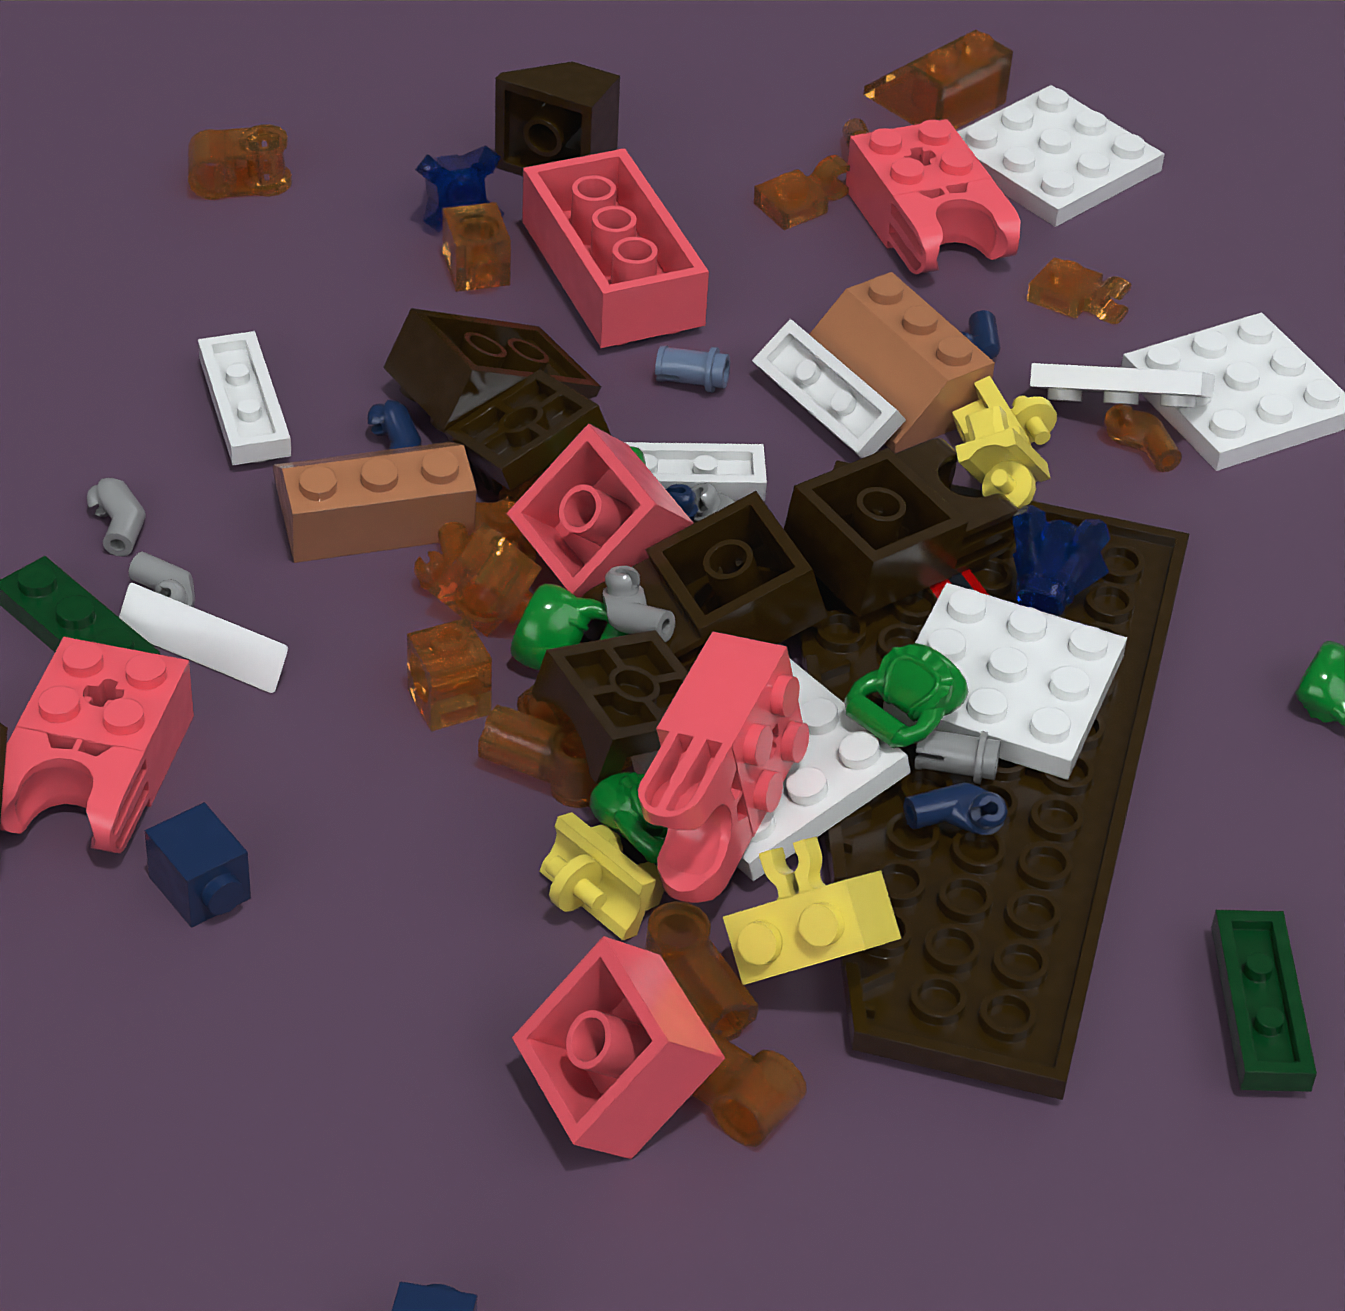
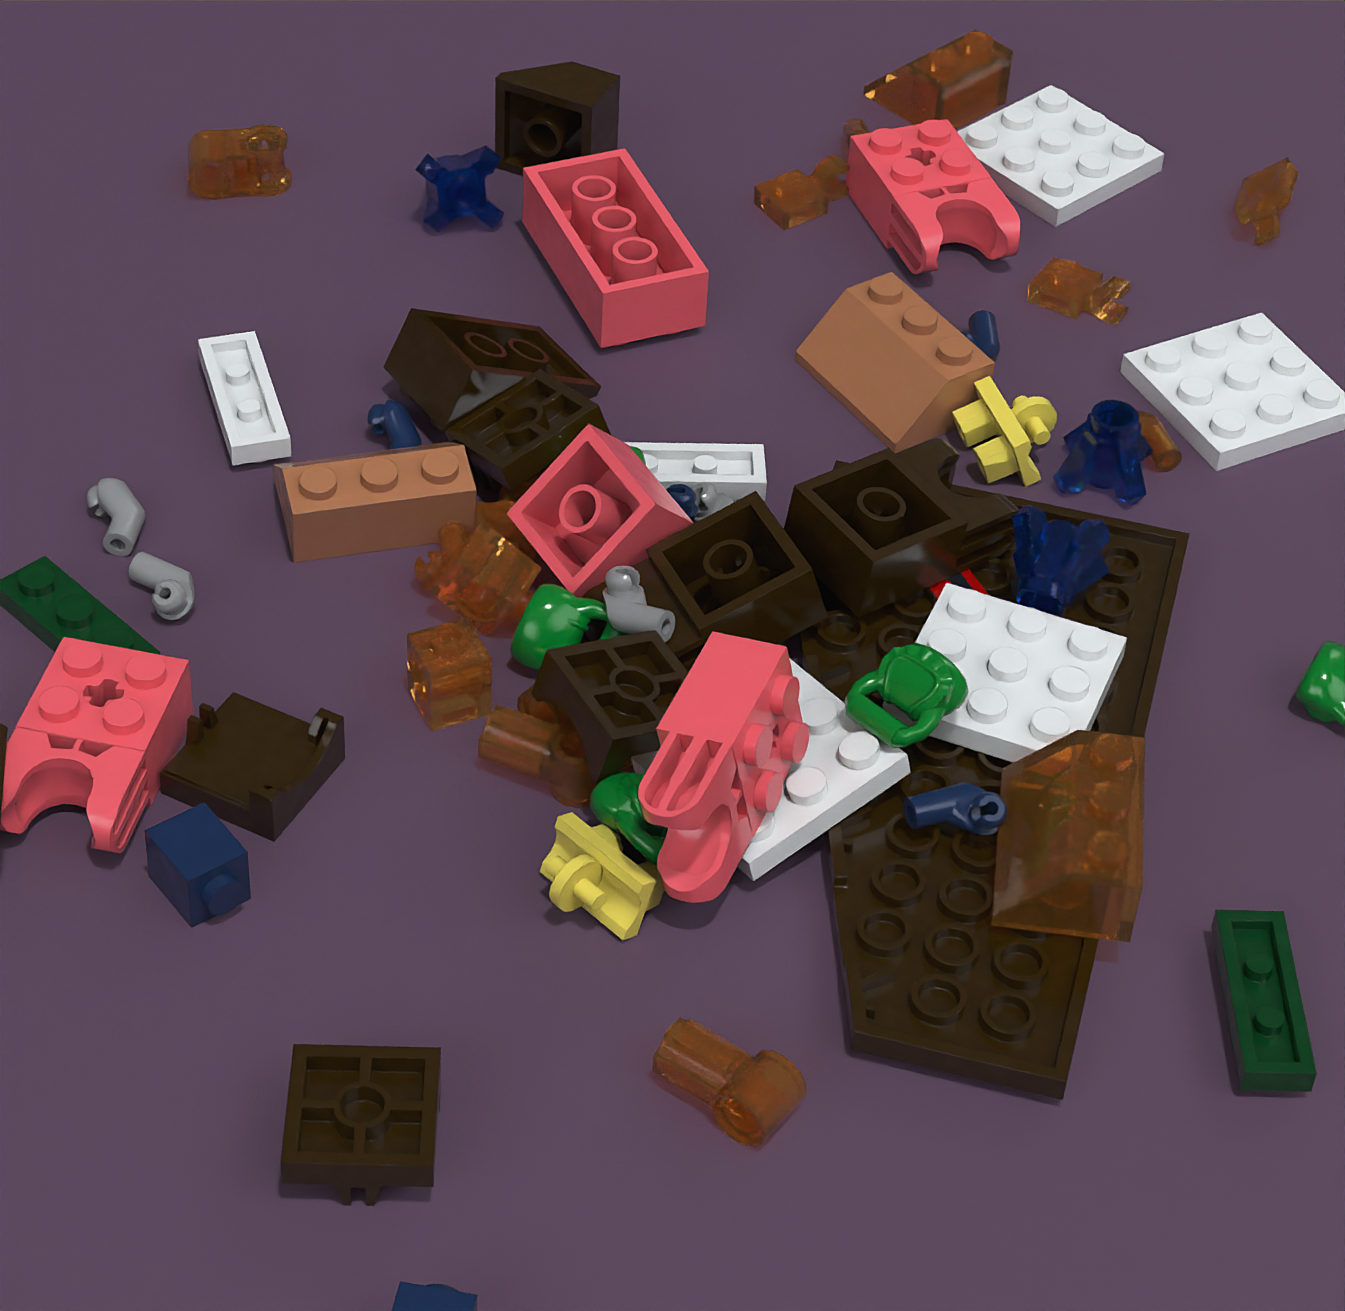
(204, 638): white sticker -> none
(254, 763): none -> dark brown piece
(362, 1117): none -> dark brown piece
(476, 246): clear orange brick -> none
(617, 1048): coral brick -> none
(693, 367): sand blue pin -> none
(716, 993): clear orange piece -> none
(809, 918): light yellow brick -> none
(828, 390): white plate -> none
(959, 754): light grey pin -> none
(1001, 457): light yellow hips -> none
(1072, 838): none -> clear orange slope
(1106, 453): none -> clear blue rock
(1122, 384): white plate -> none
(1264, 196): none -> clear orange plate

